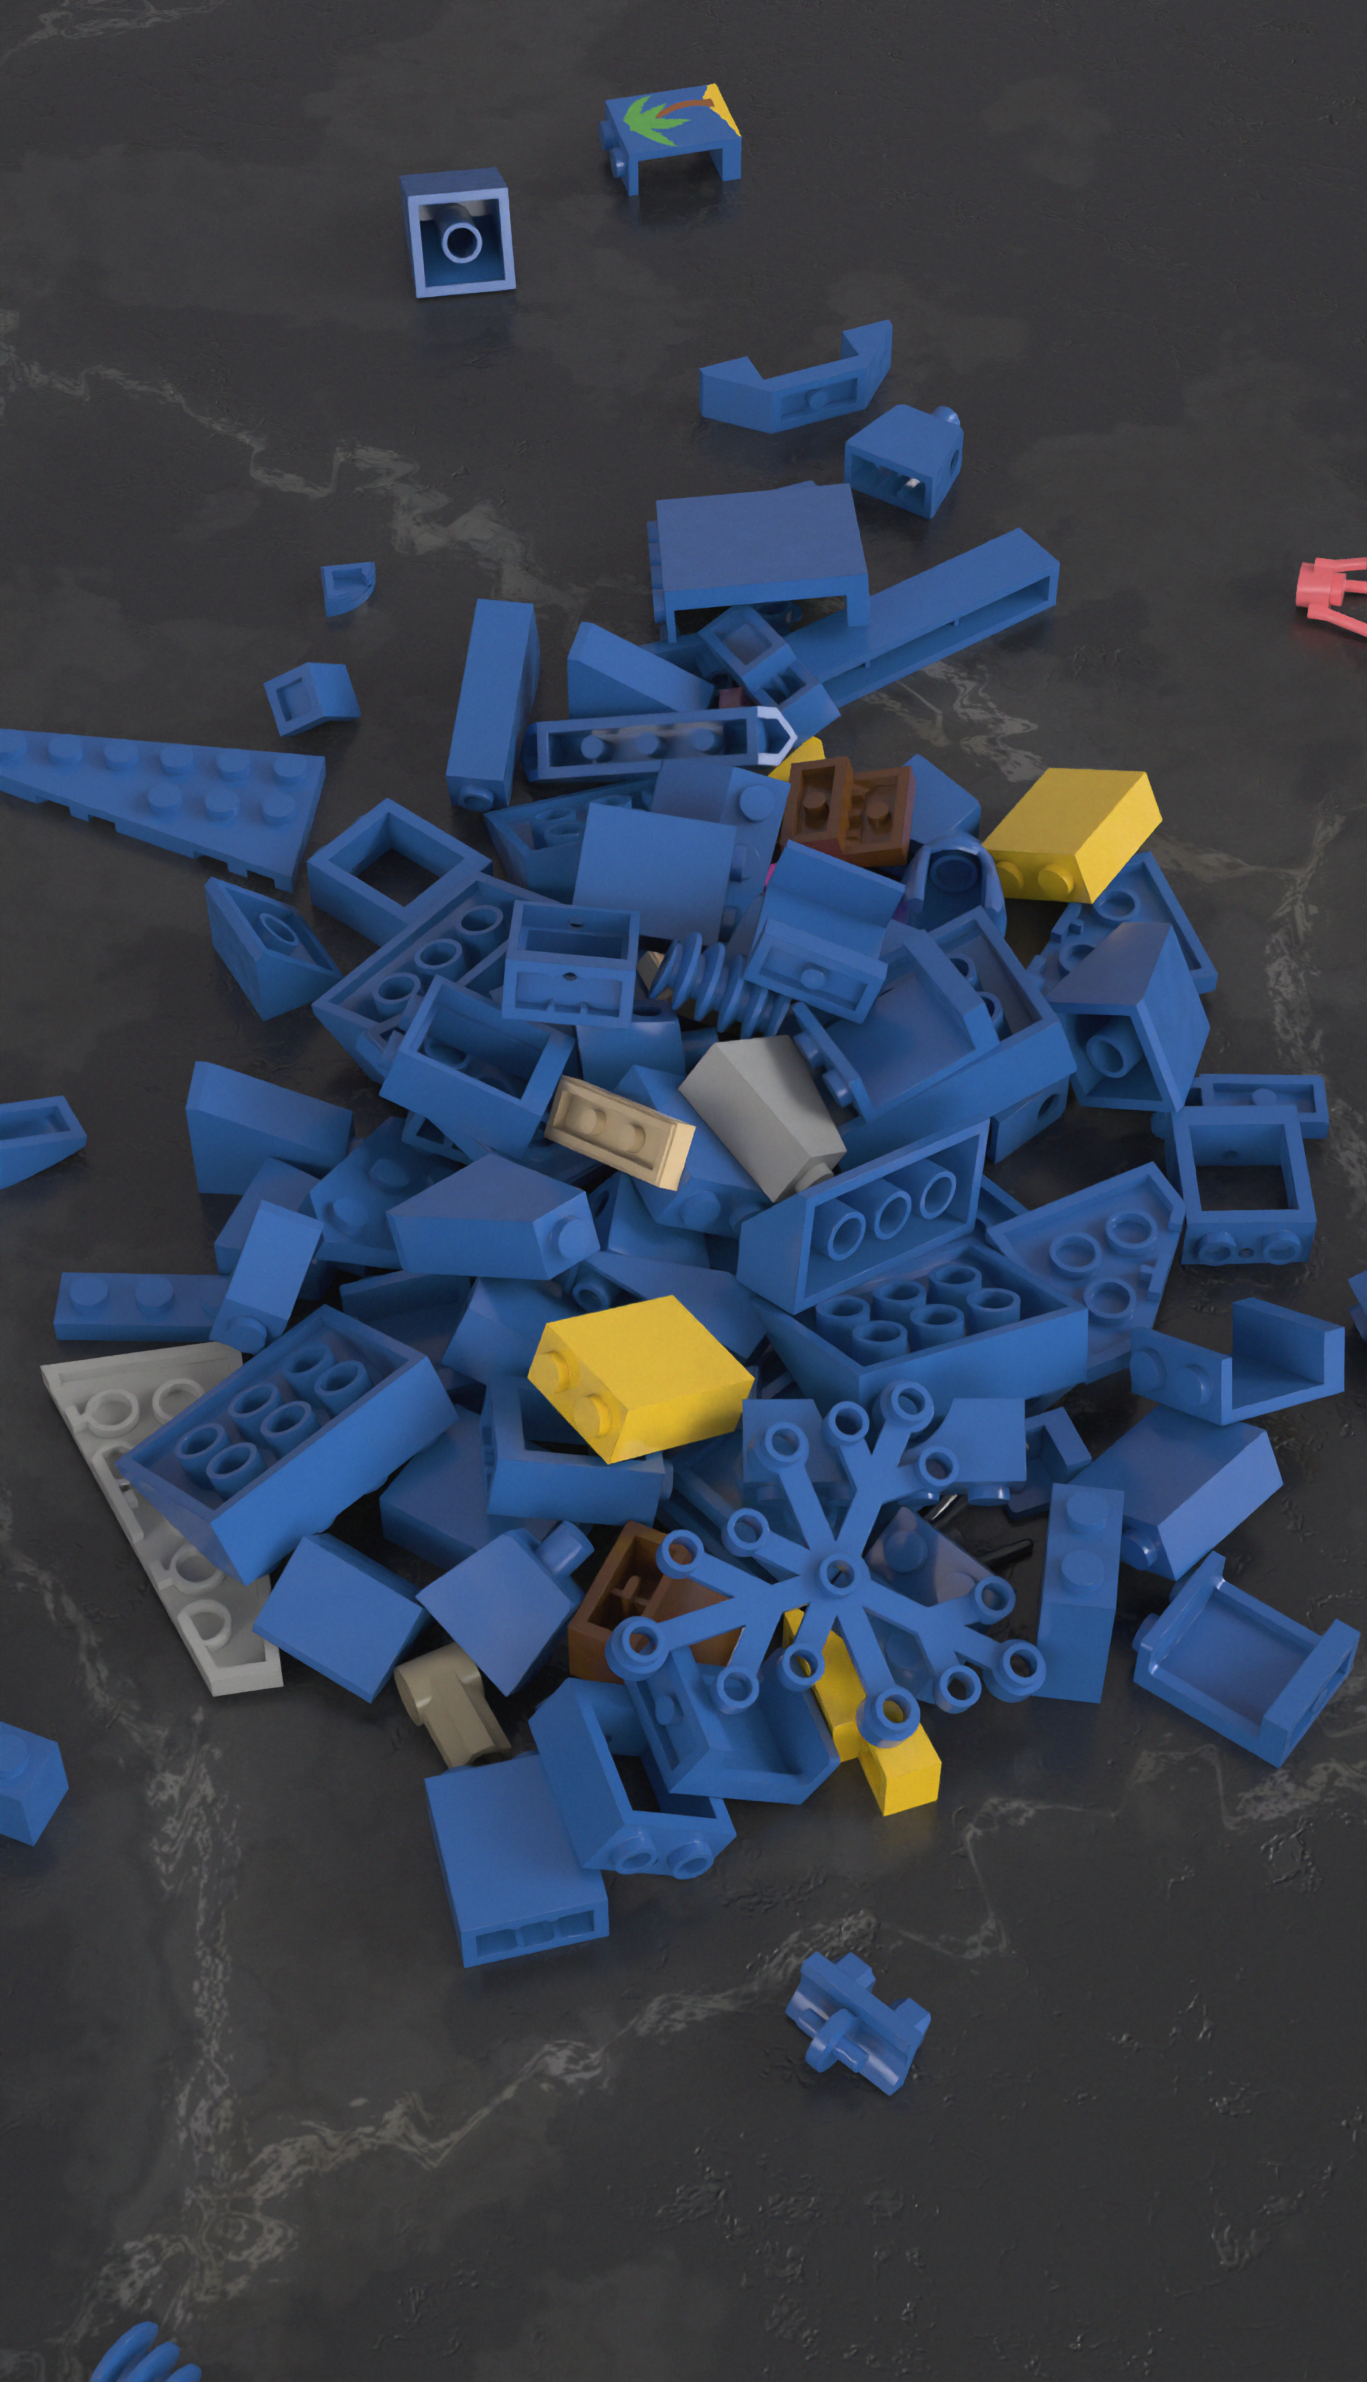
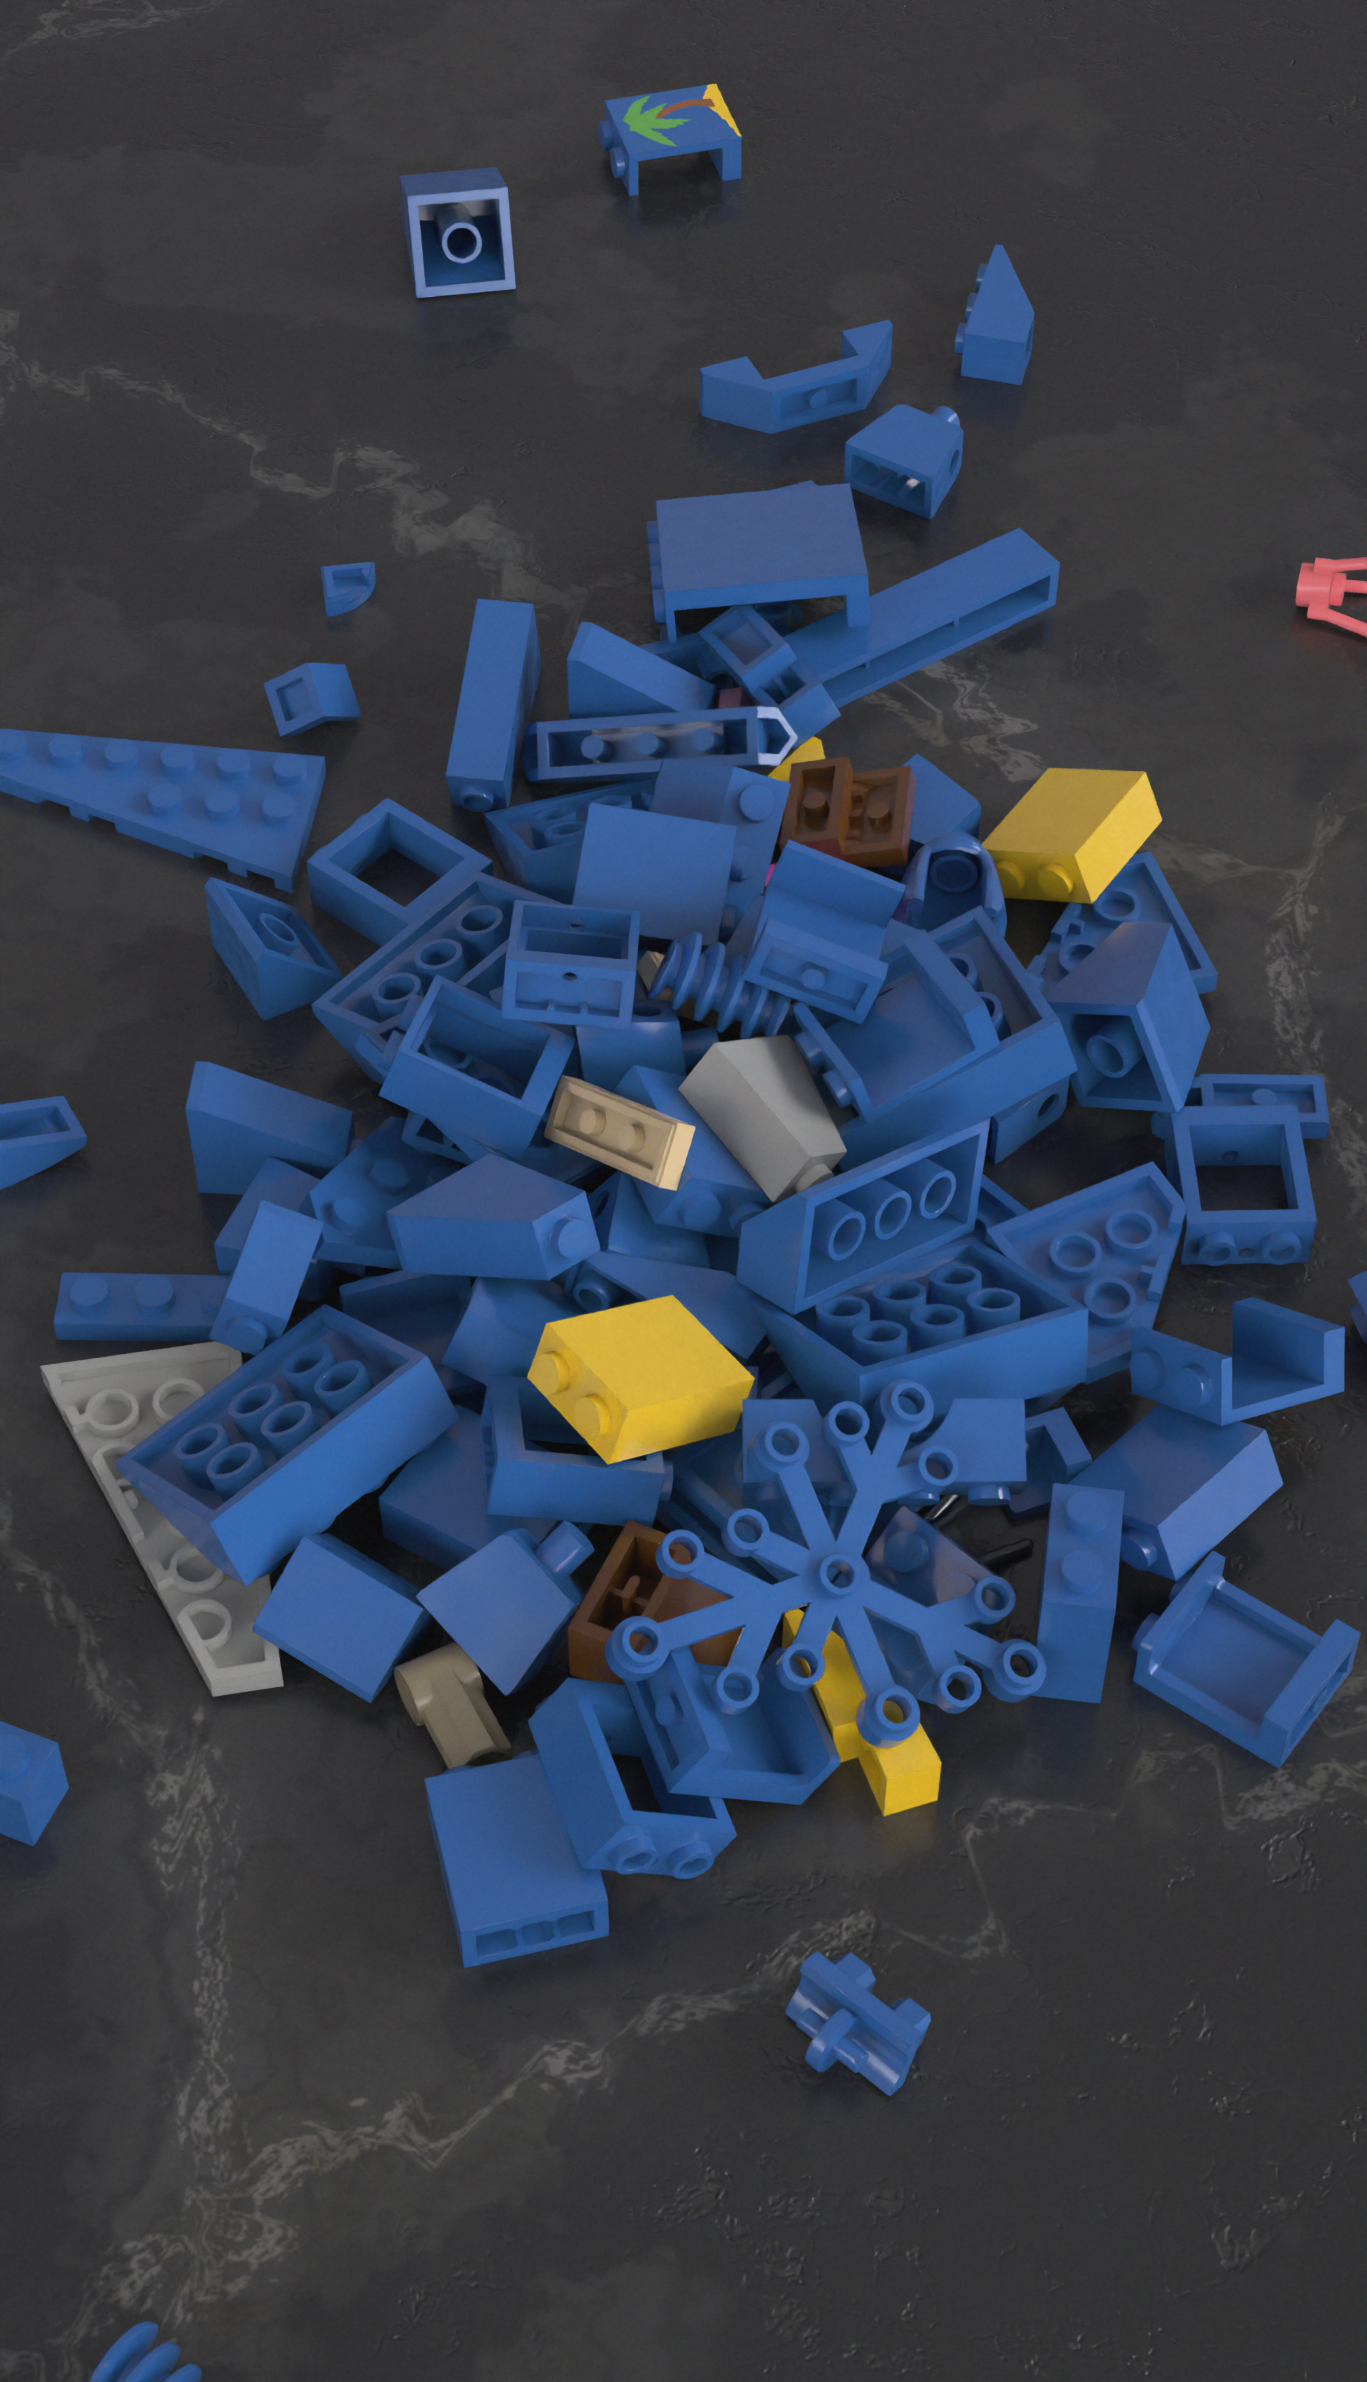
(997, 324): none -> blue slope

